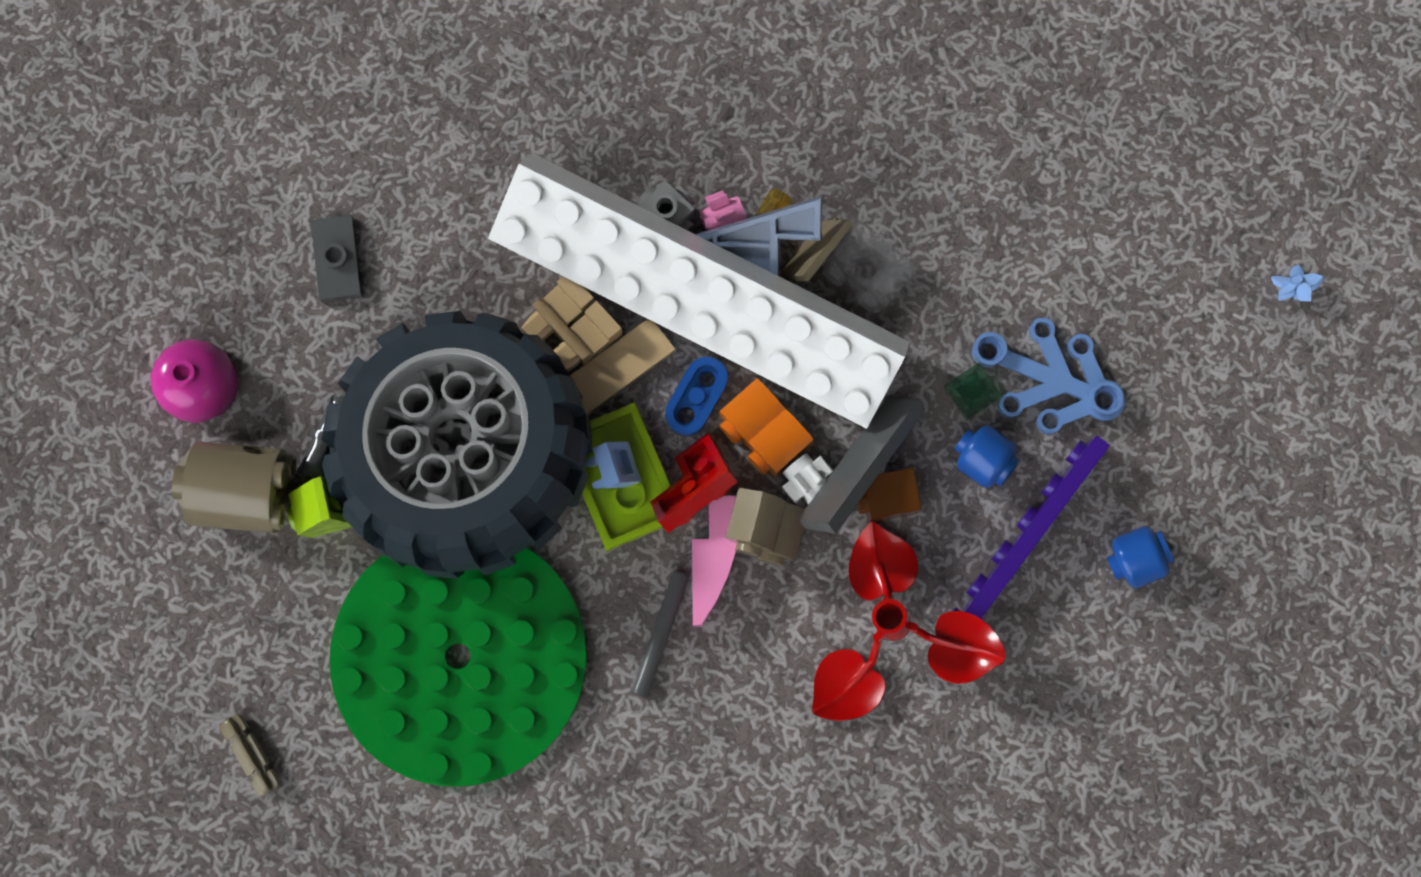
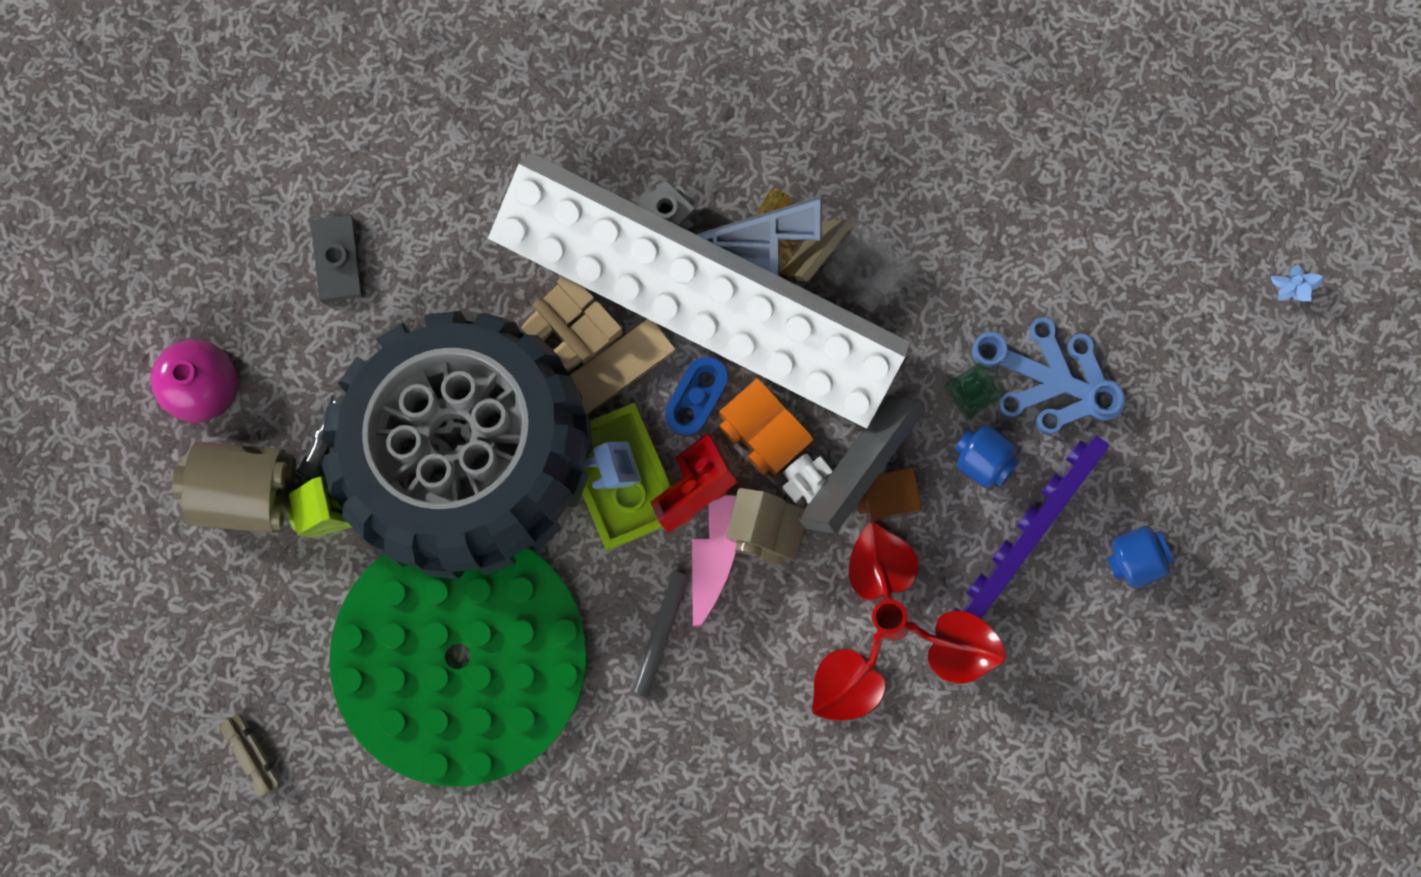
(721, 211): bright pink gear -> none

